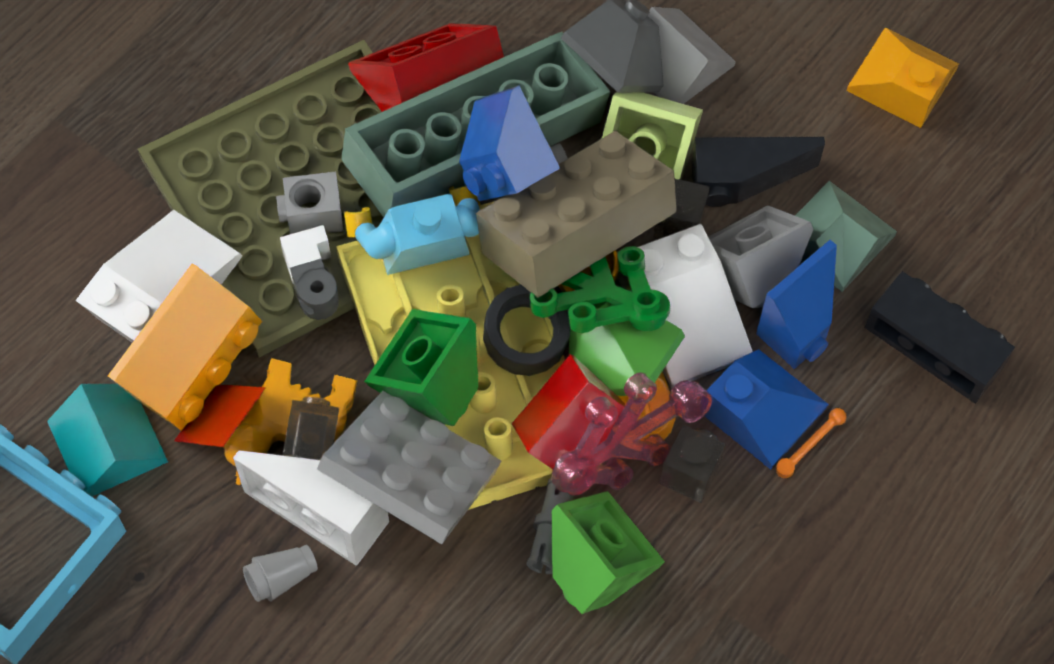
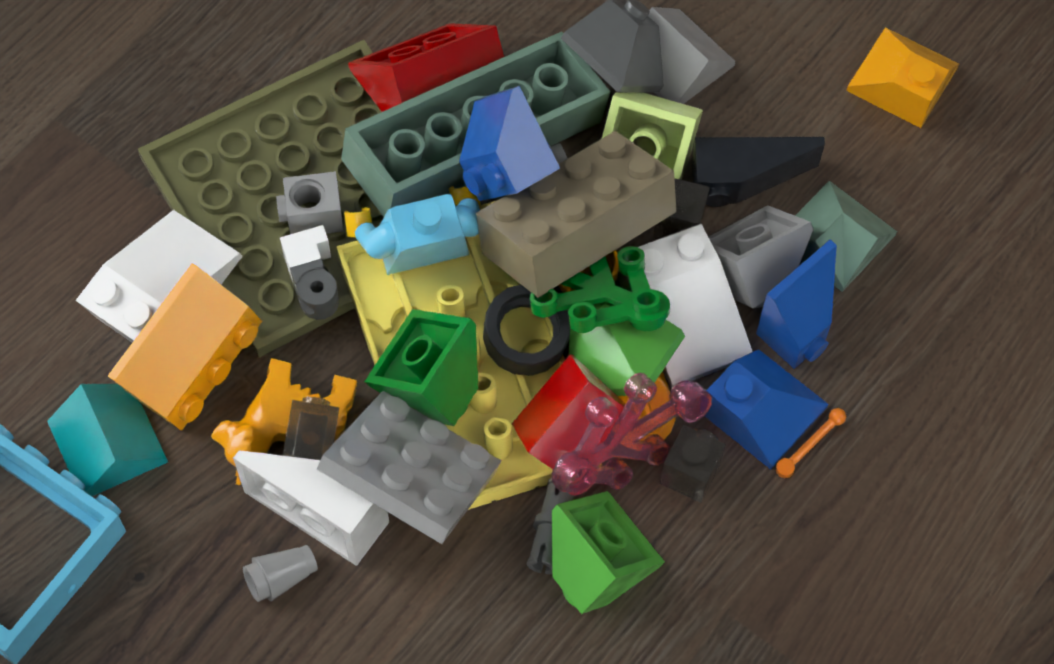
(220, 415): red sticker -> none
(939, 336): black brick -> none

